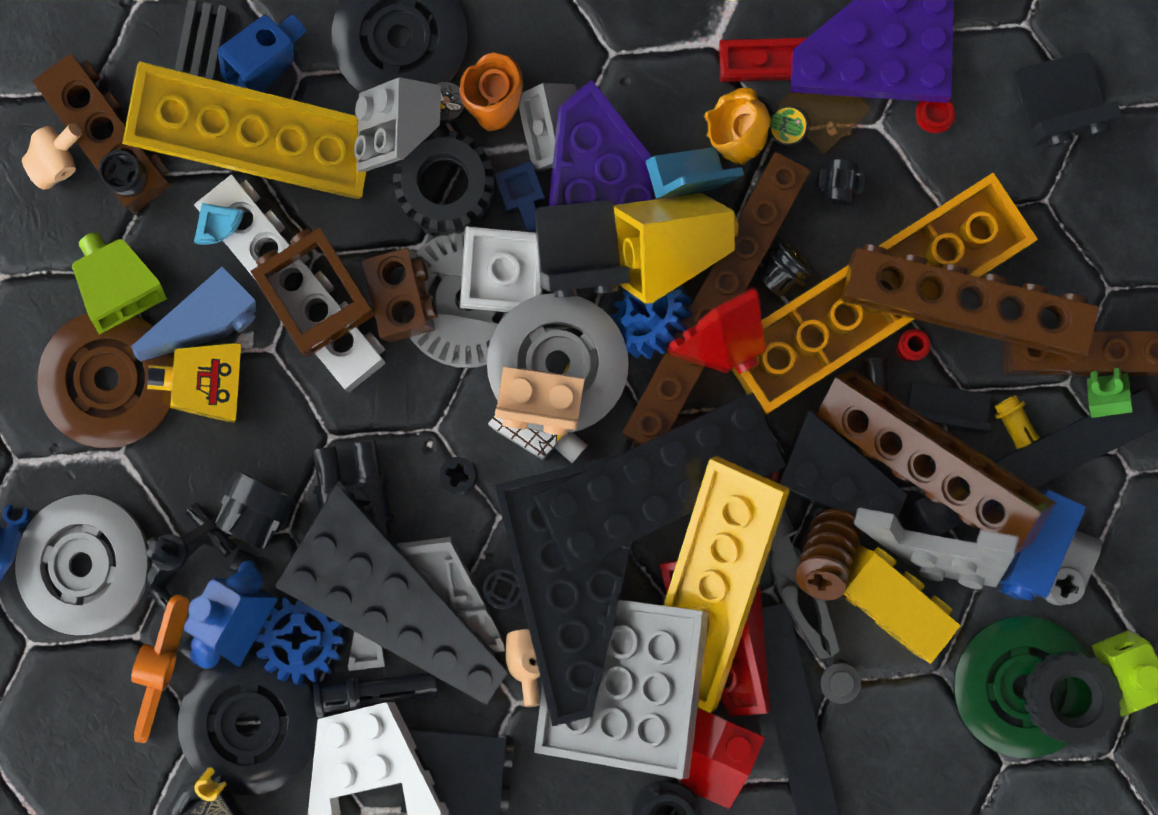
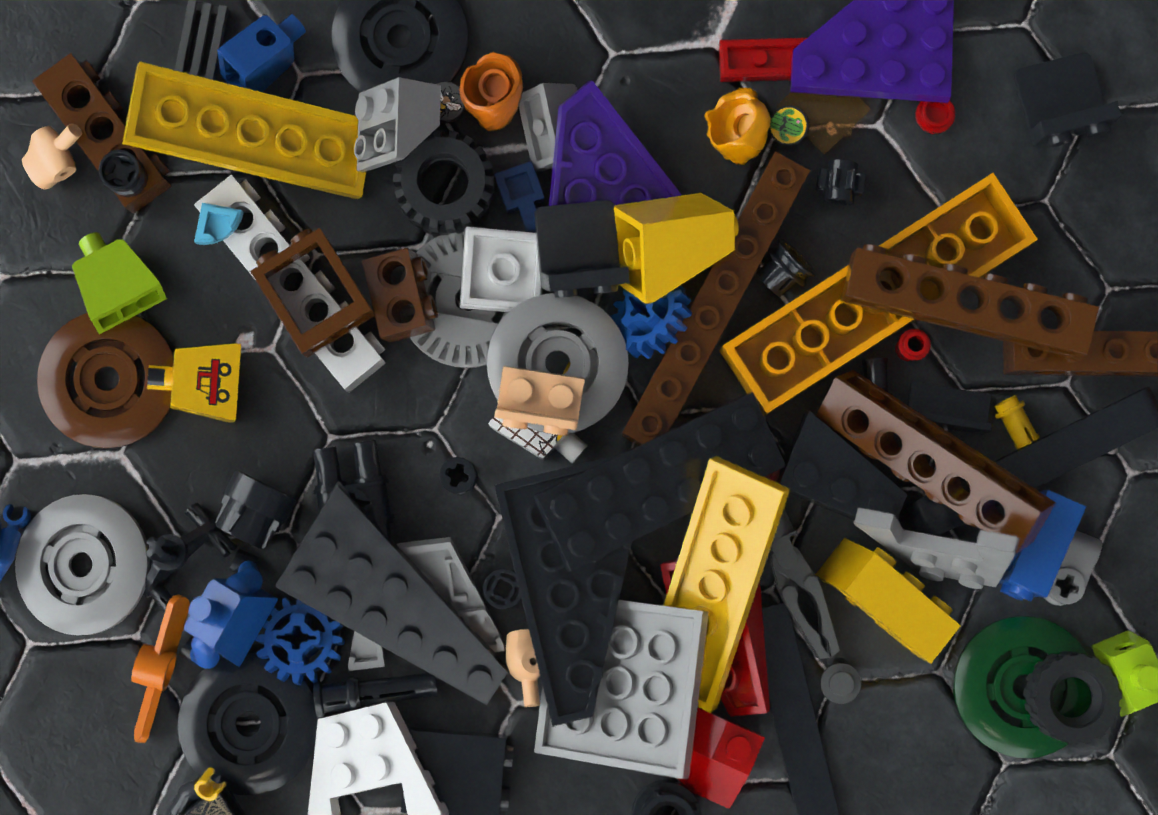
(202, 317): medium blue slope -> none
(689, 172): dark azure panel -> none
(725, 337): red wedge -> none
(828, 554): reddish brown piece -> none
(1109, 394): bright green tile -> none

